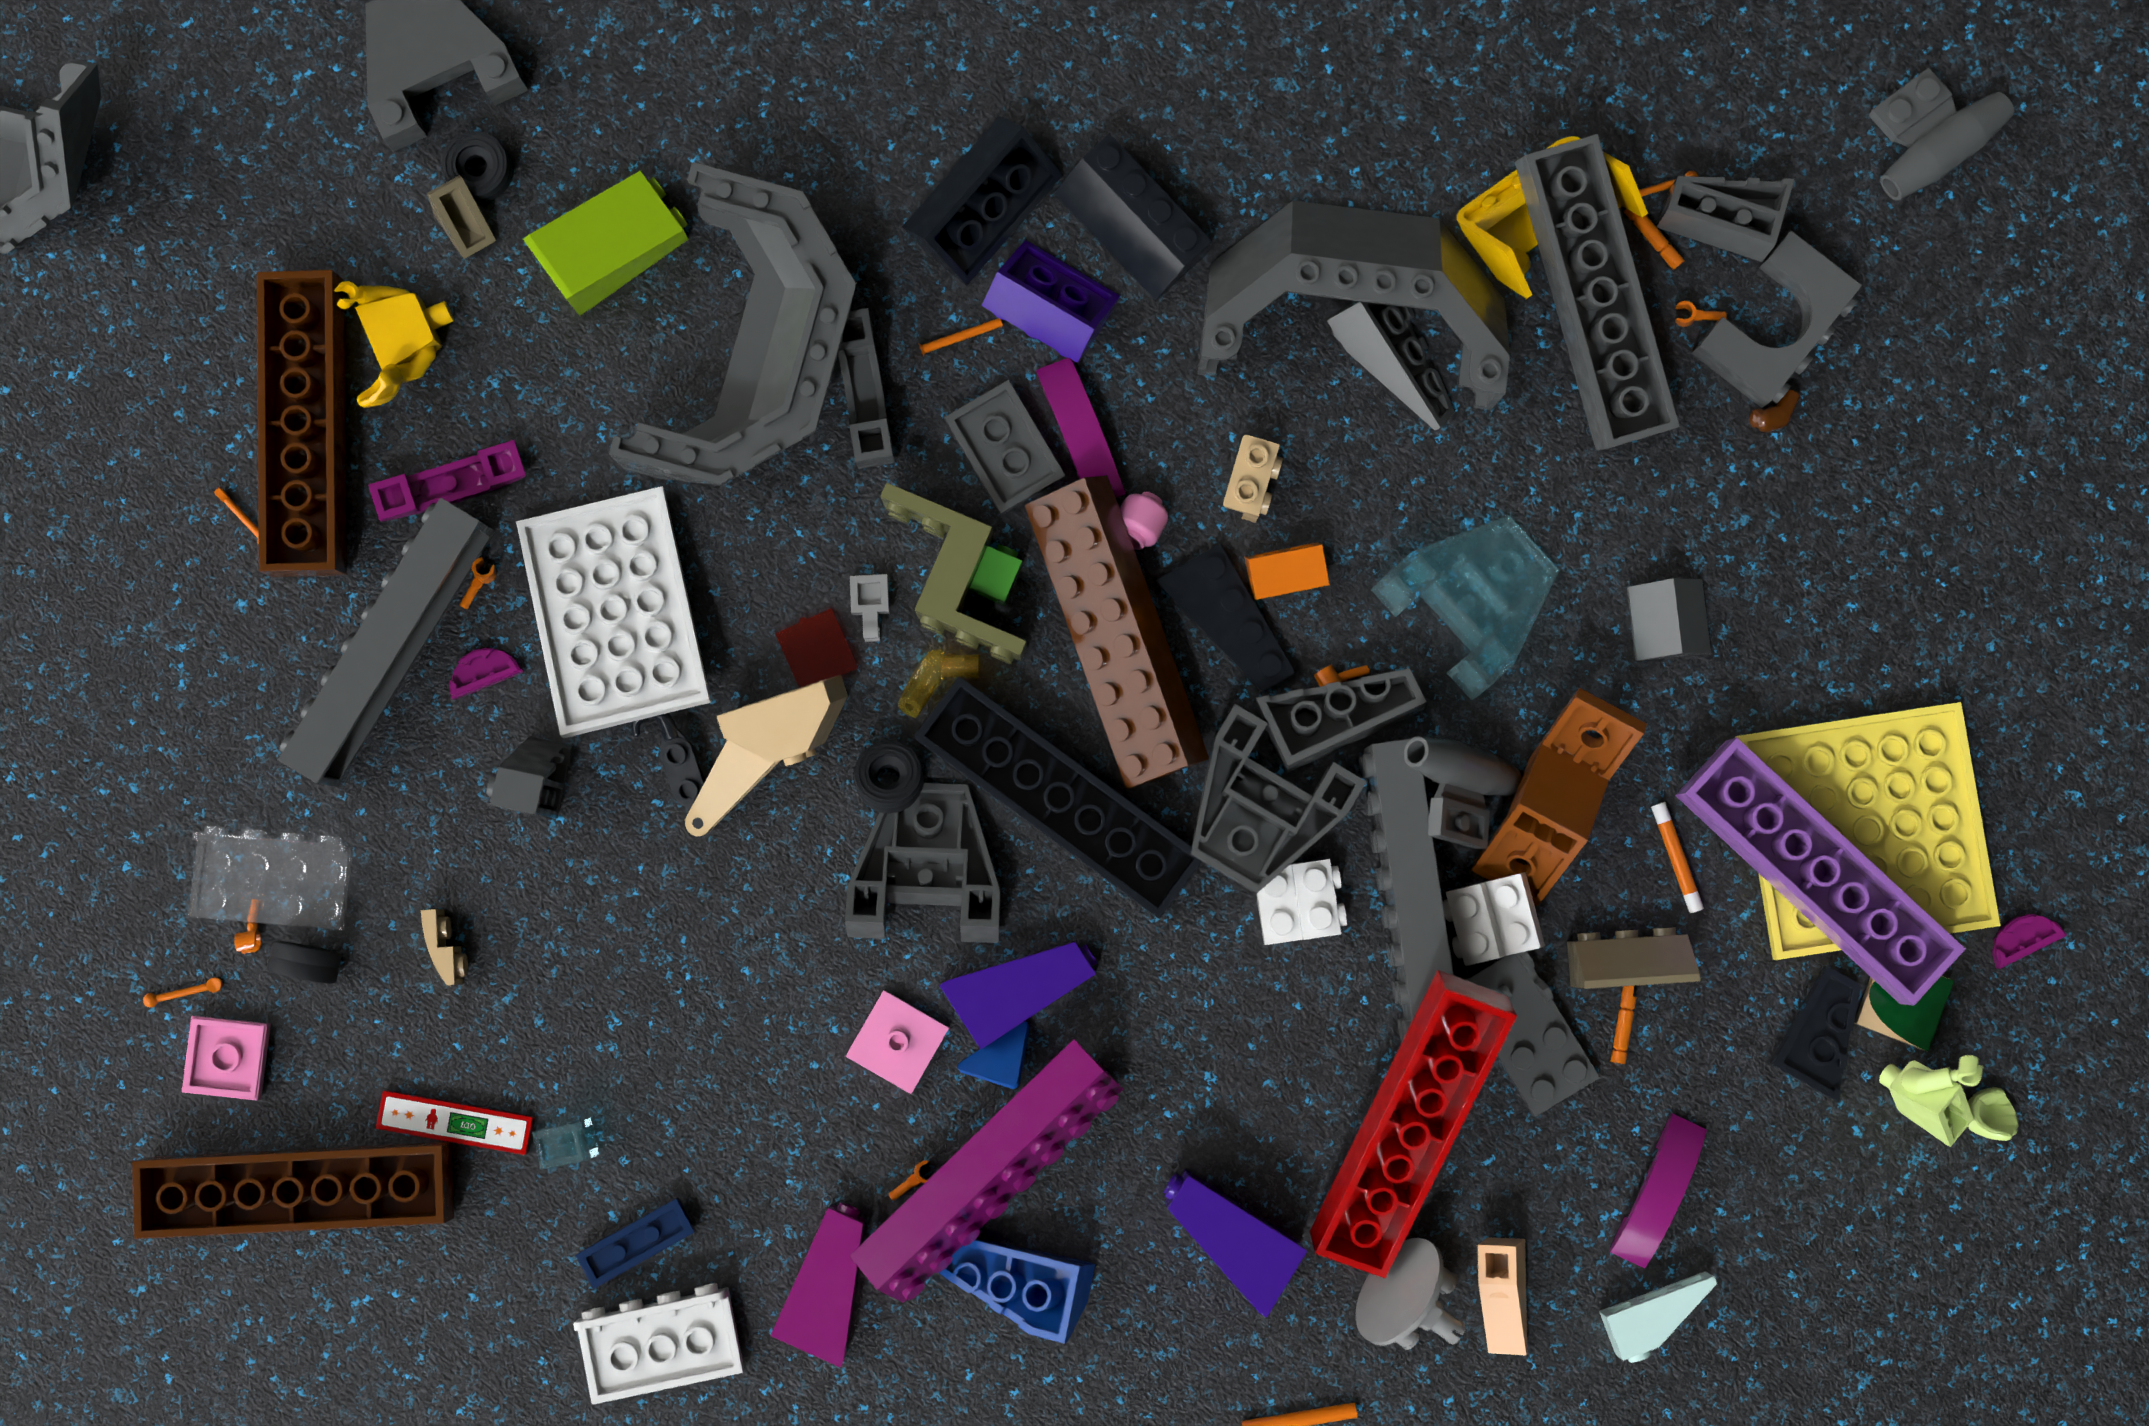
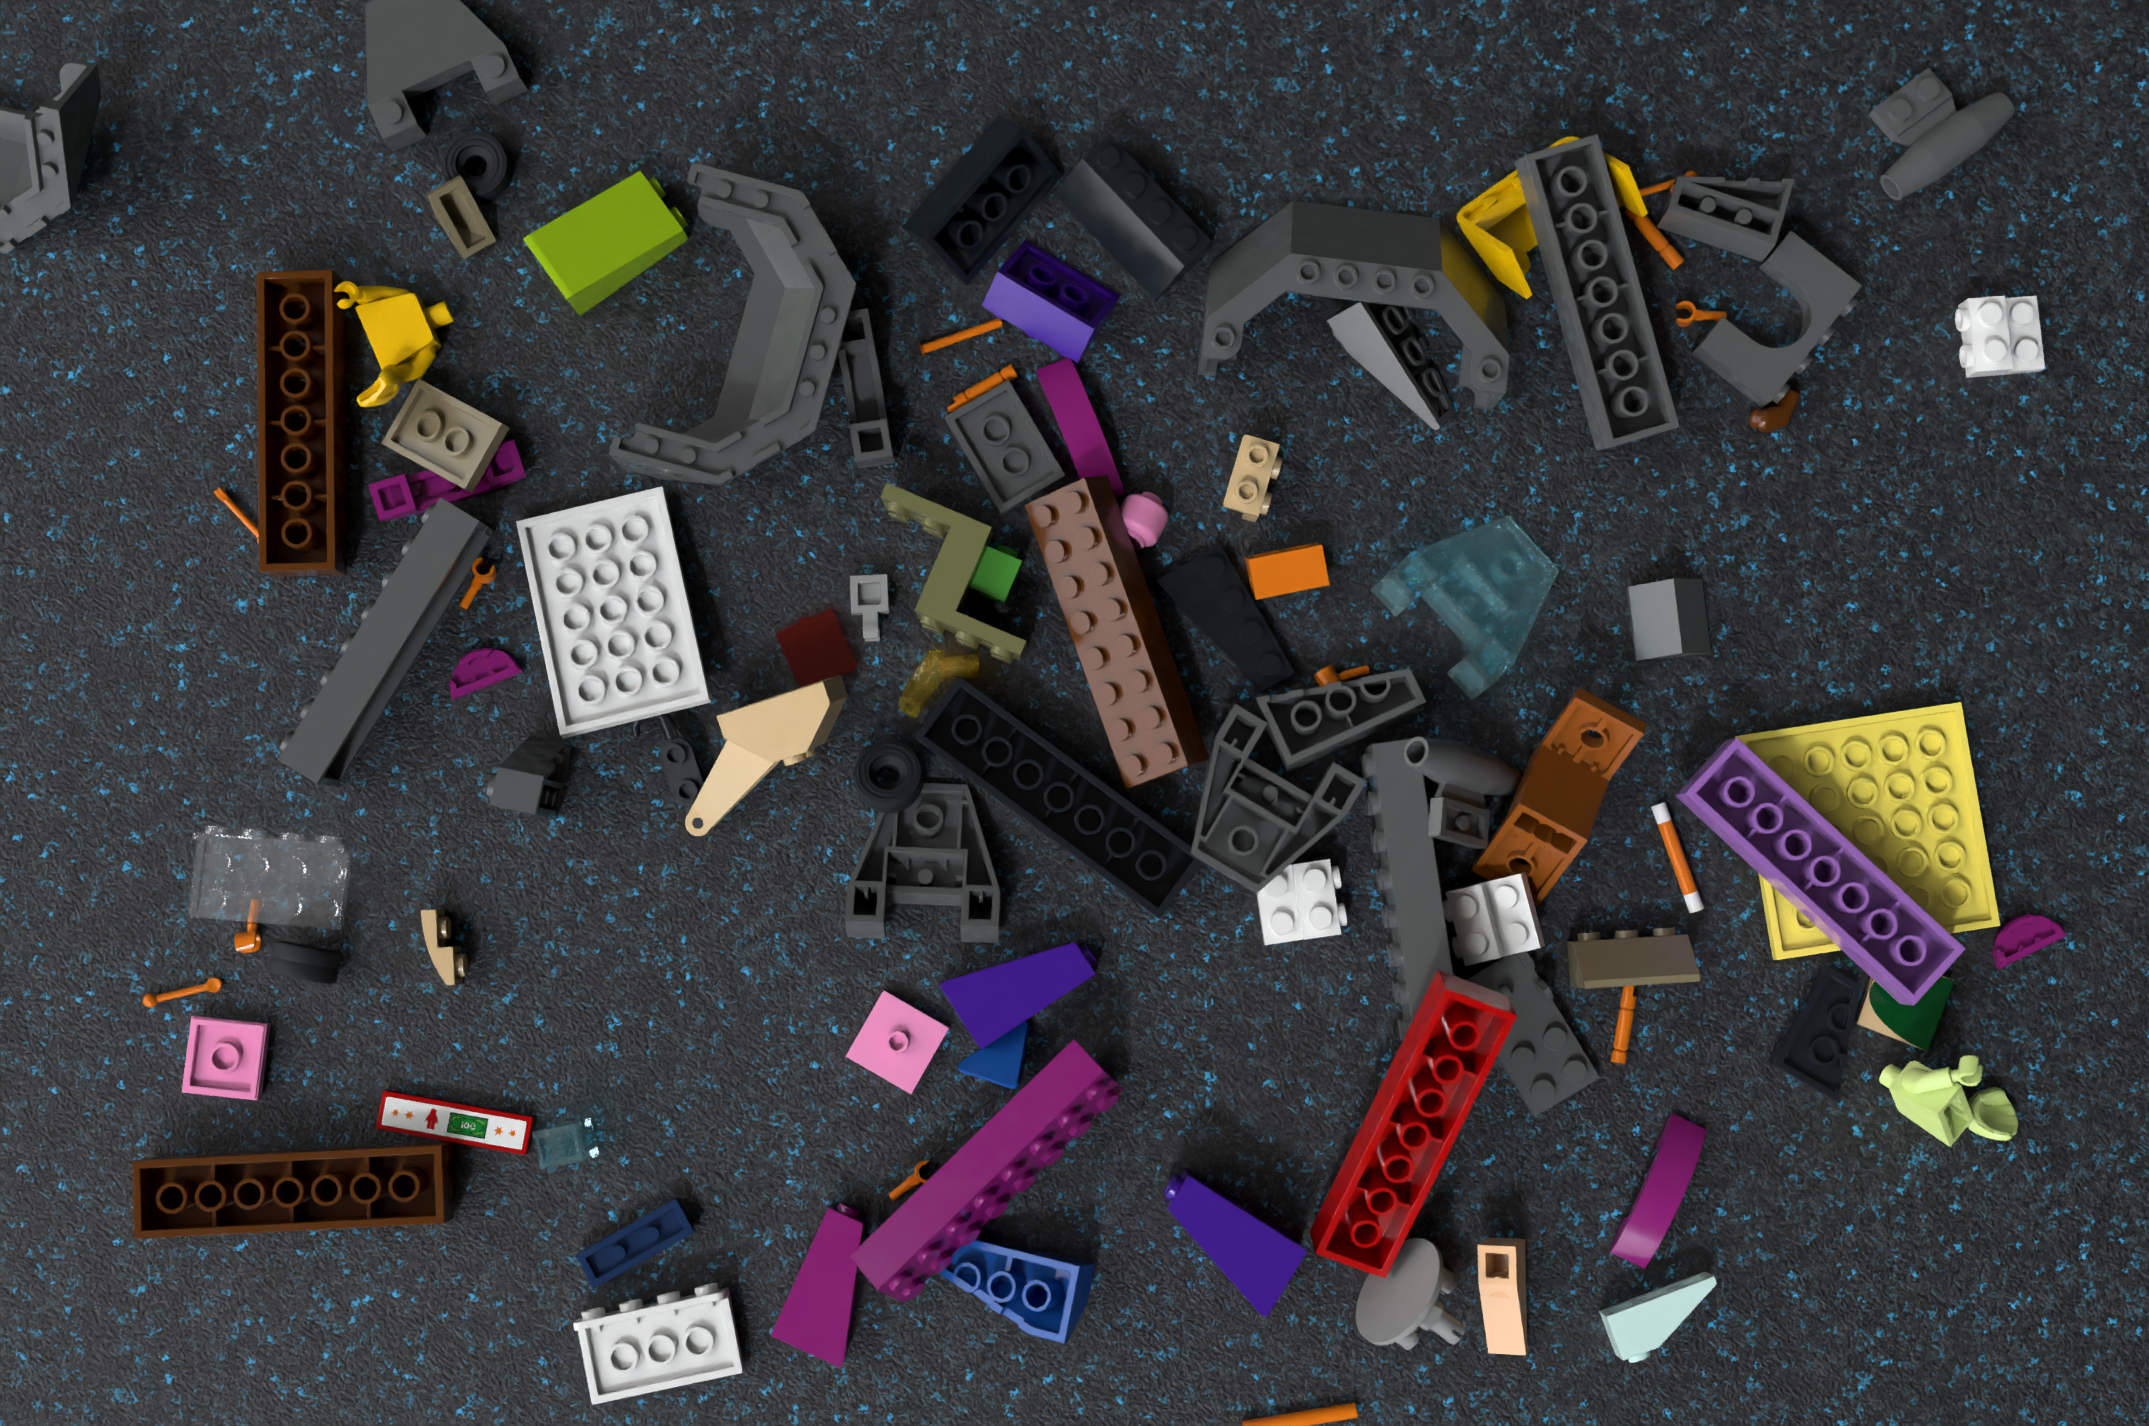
(445, 435): none -> dark tan plate
(982, 387): none -> orange wheel
(2000, 336): none -> white plate

